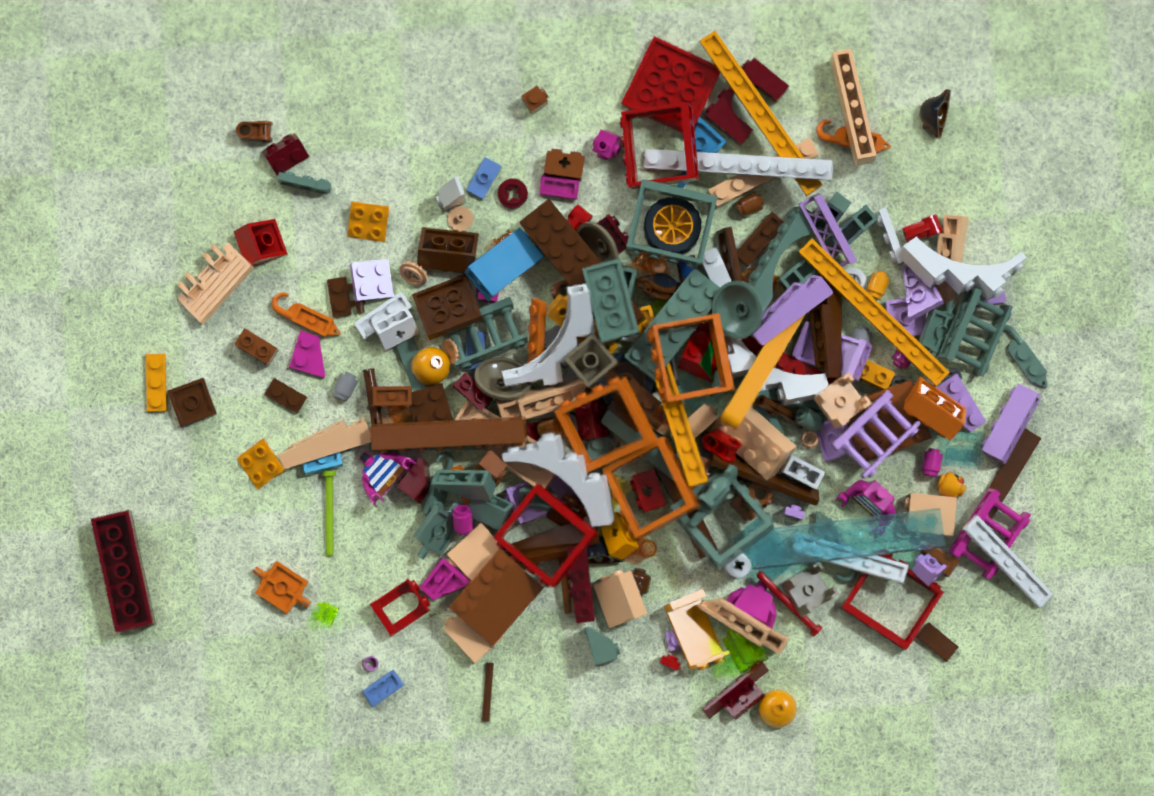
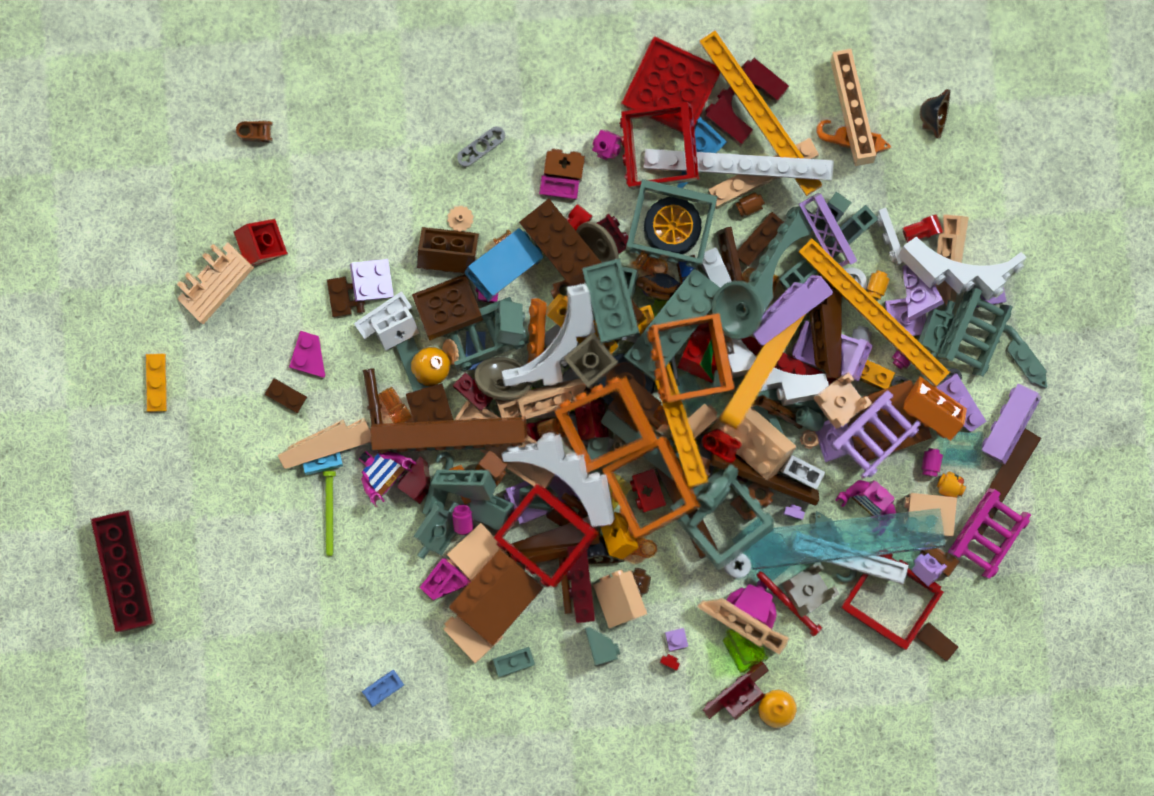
(192, 402): reddish brown plate -> none
(256, 347): dark orange brick -> none
(260, 464): light orange hinge -> none
(282, 587): orange plate -> none
(285, 153): dark red bracket -> none
(306, 182): sand green hinge -> none
(306, 317): orange plate -> none
(326, 613): clear neon green tile -> none
(345, 386): light grey brick -> none
(368, 221): light orange hinge -> none
(372, 667): magenta hinge -> none
(392, 396): dark orange plate -> none
(406, 586): red panel -> none
(419, 277): light nougat gear -> none
(451, 194): white slope -> none
(484, 178): medium blue plate -> none
(487, 691): reddish brown bar -> none
(489, 133): none -> light grey beam
(509, 323): none -> sand green brick
(511, 184): dark red gear -> none
(514, 661): none -> sand green plate
(535, 99): dark orange brick -> none
(694, 631): panel -> none
(1007, 561): white tile -> none

